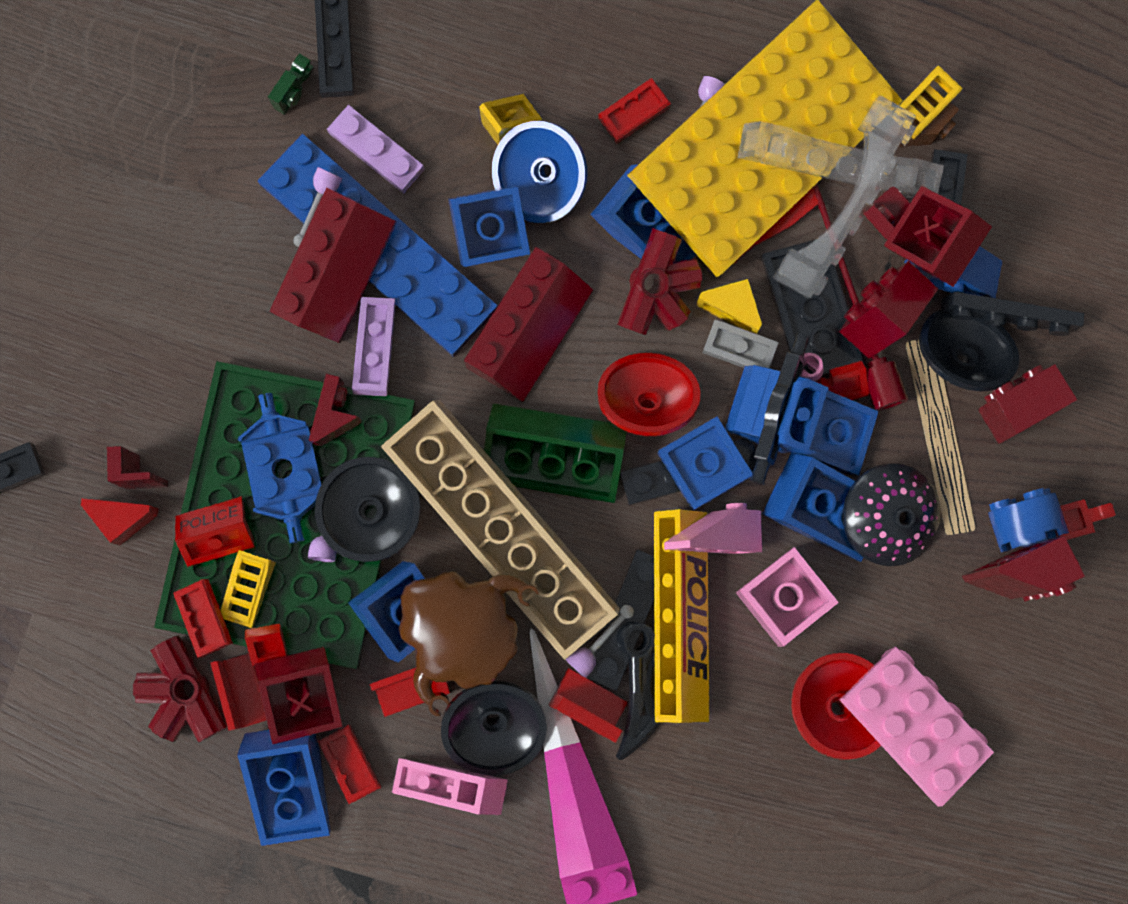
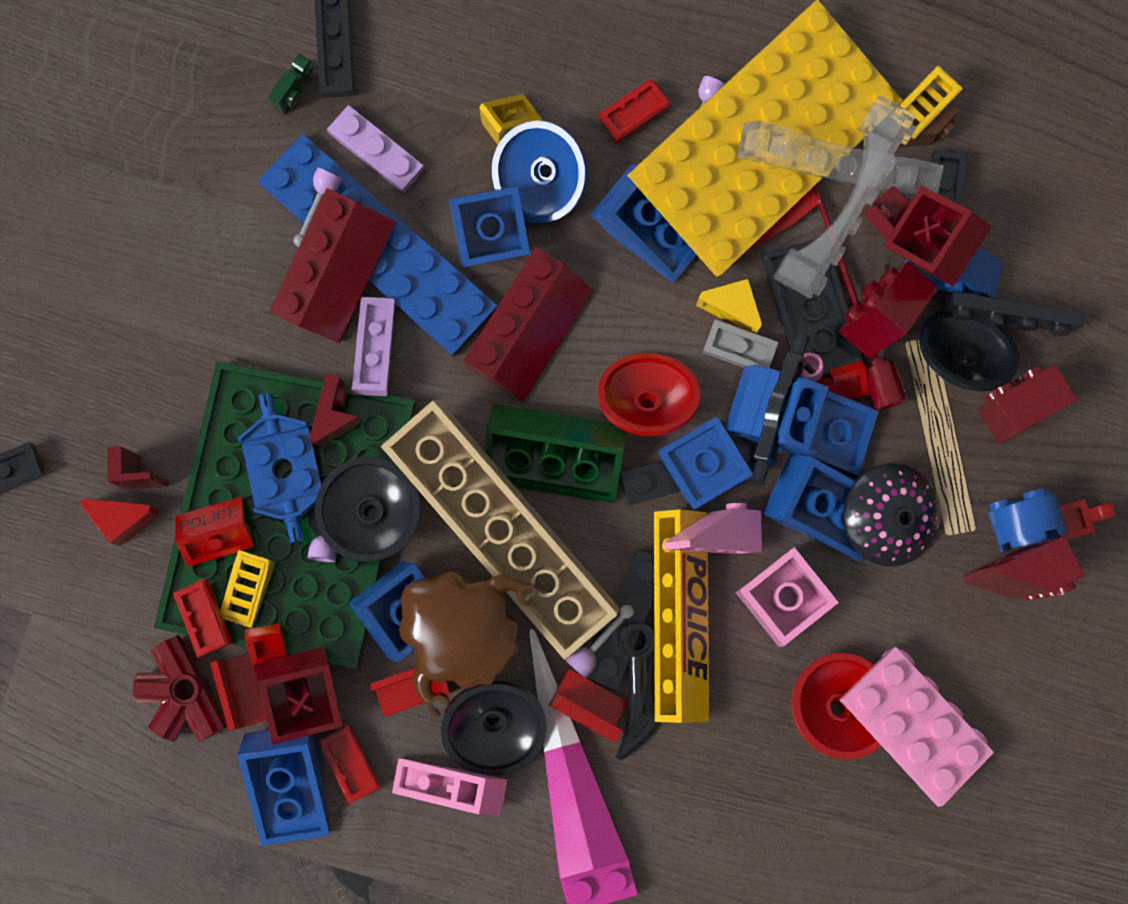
(668, 279): dark red piece -> none

